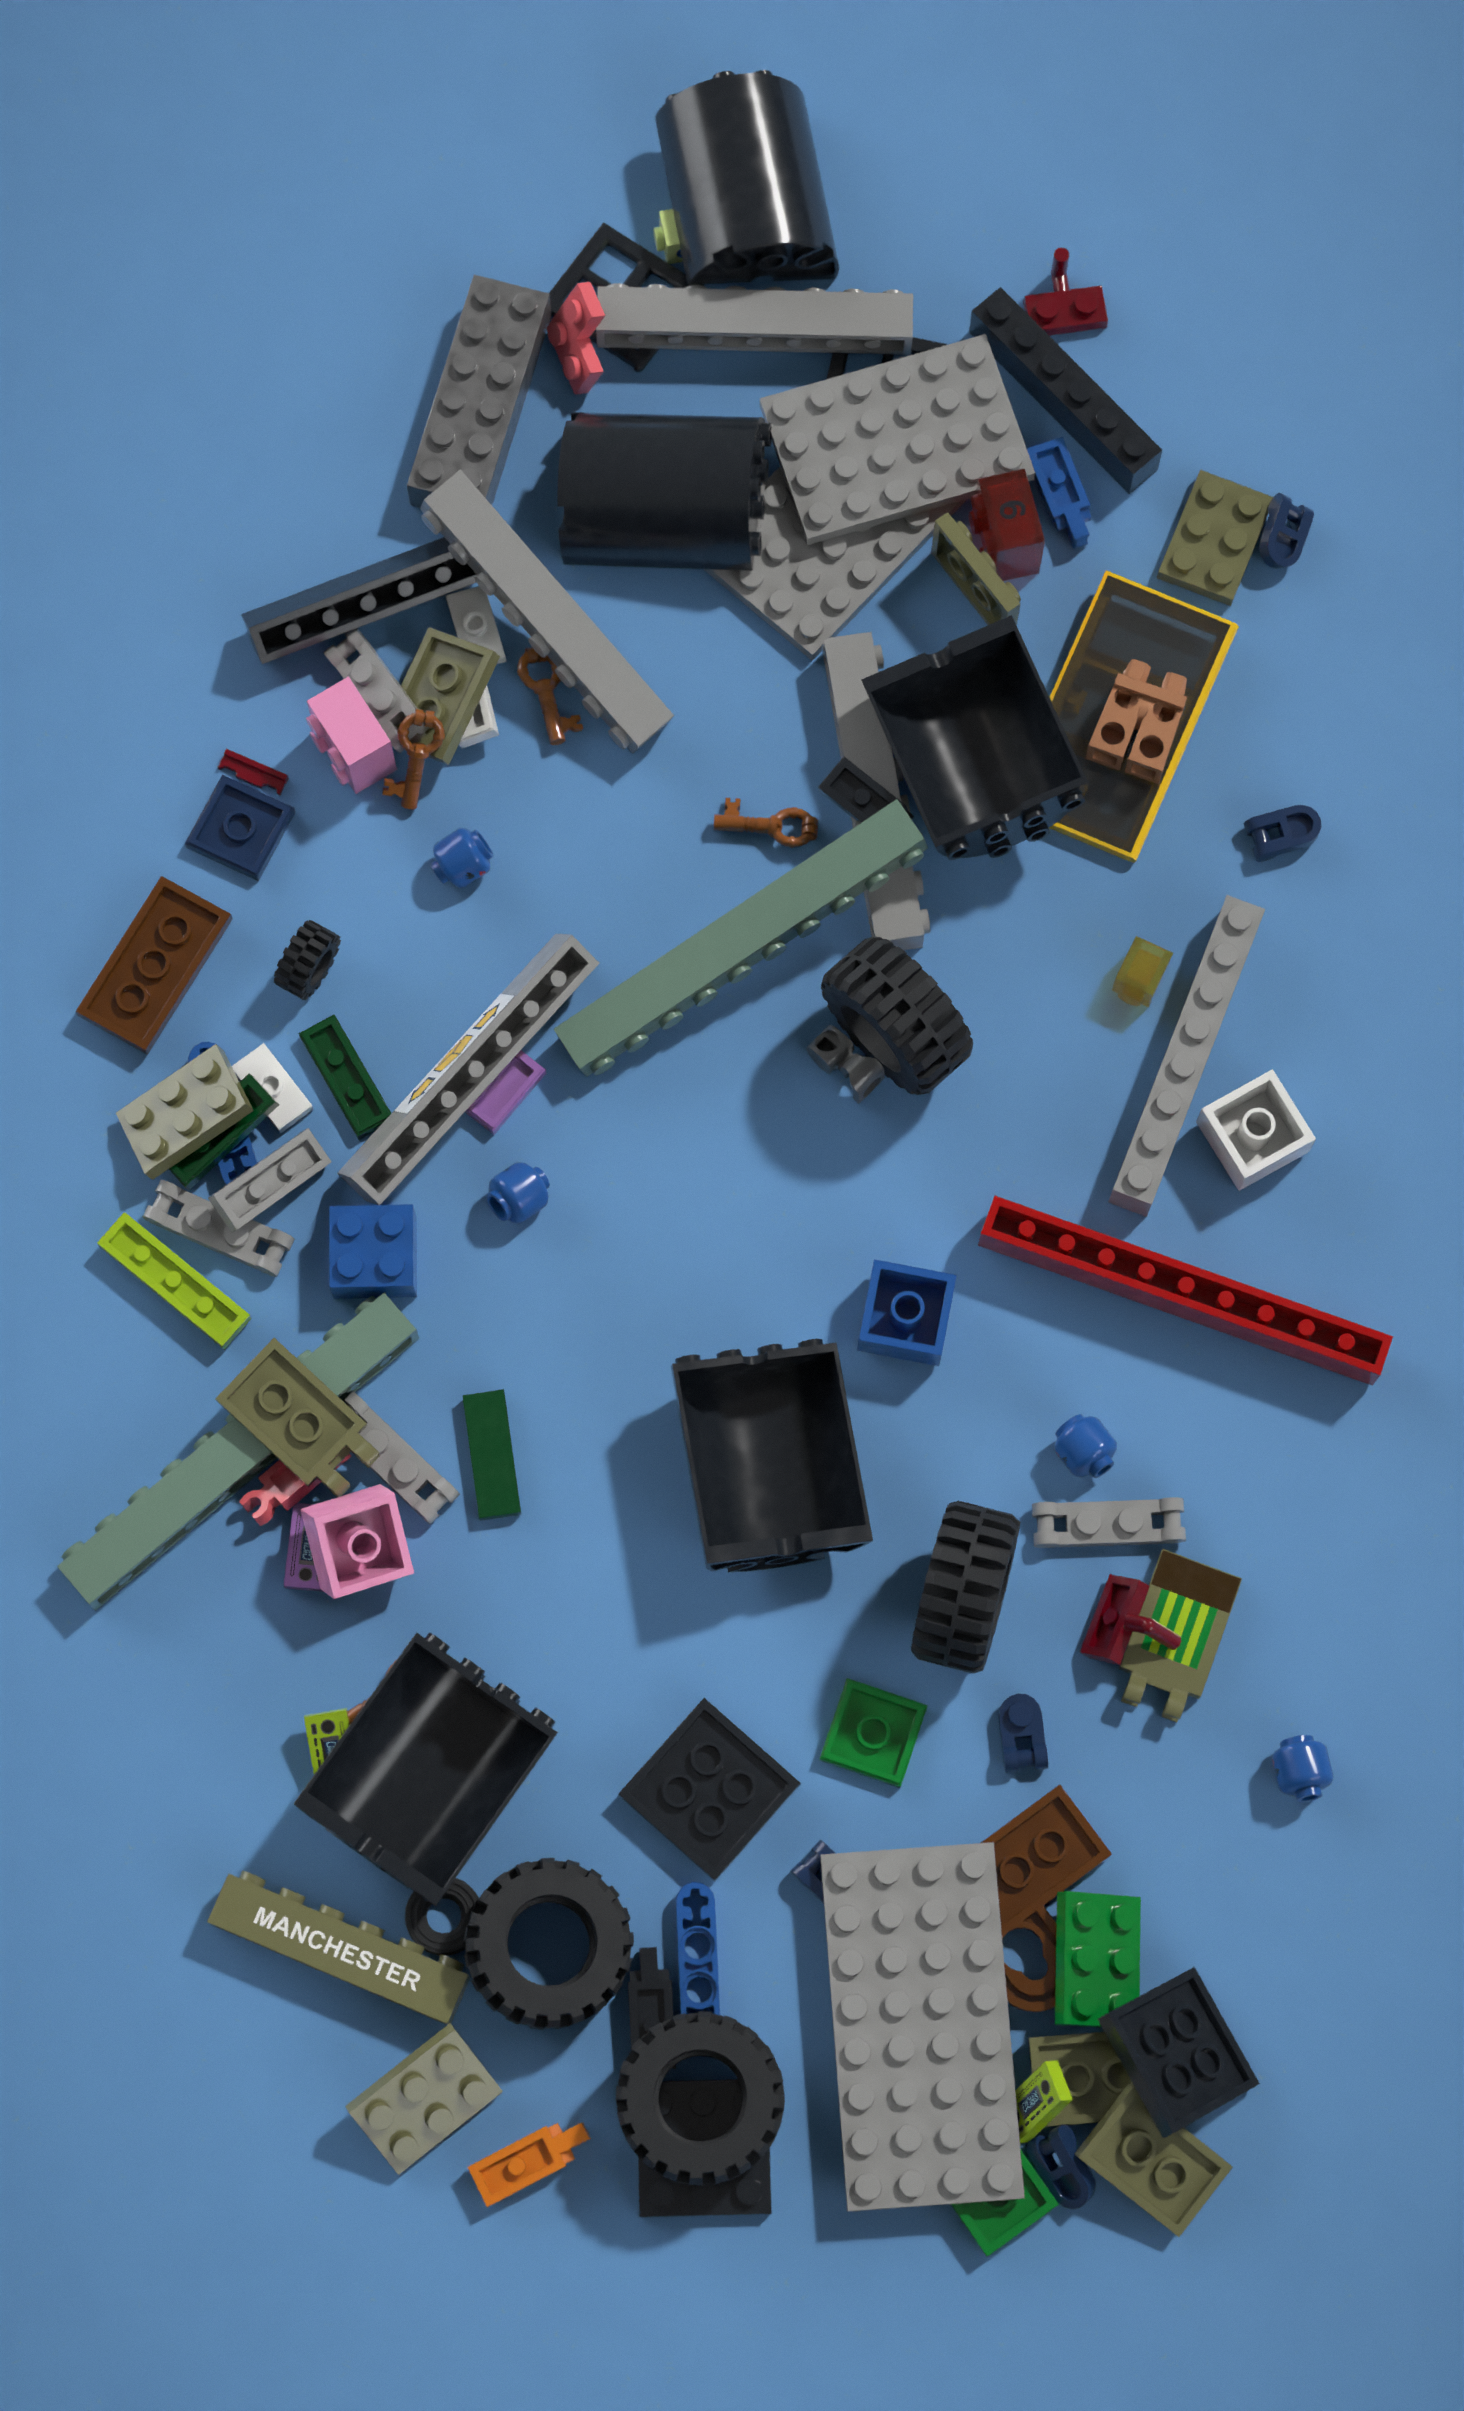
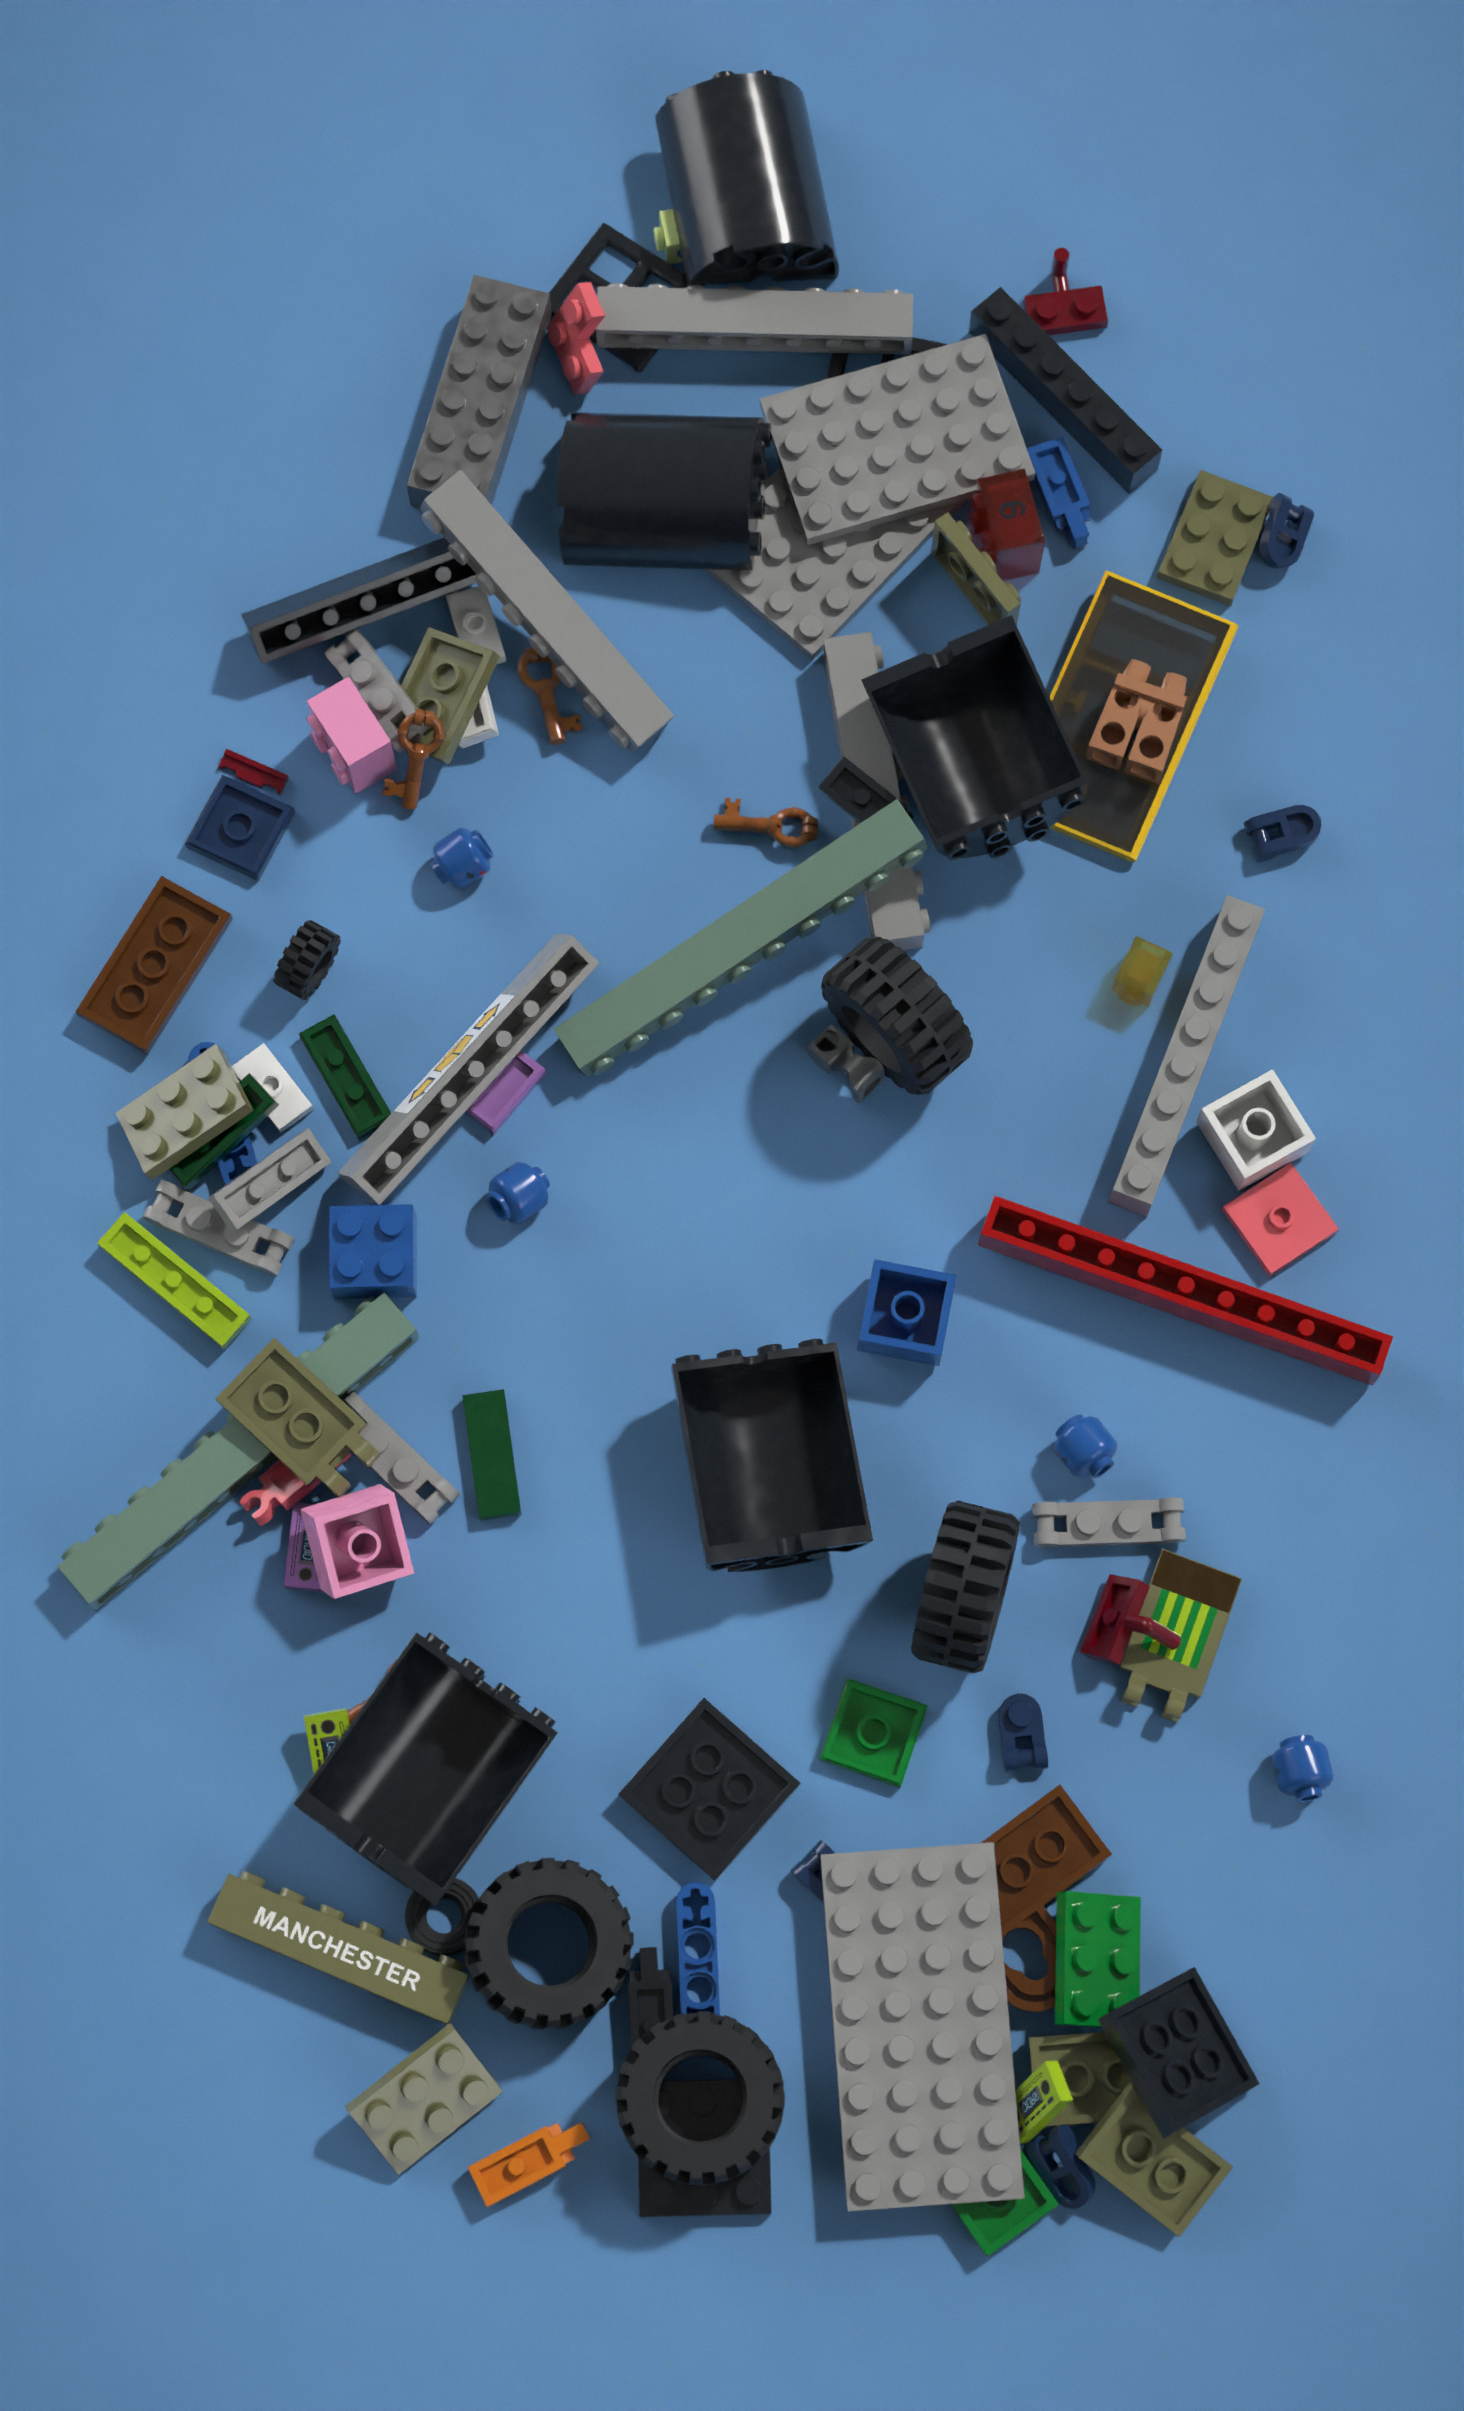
(1280, 1219): none -> coral plate

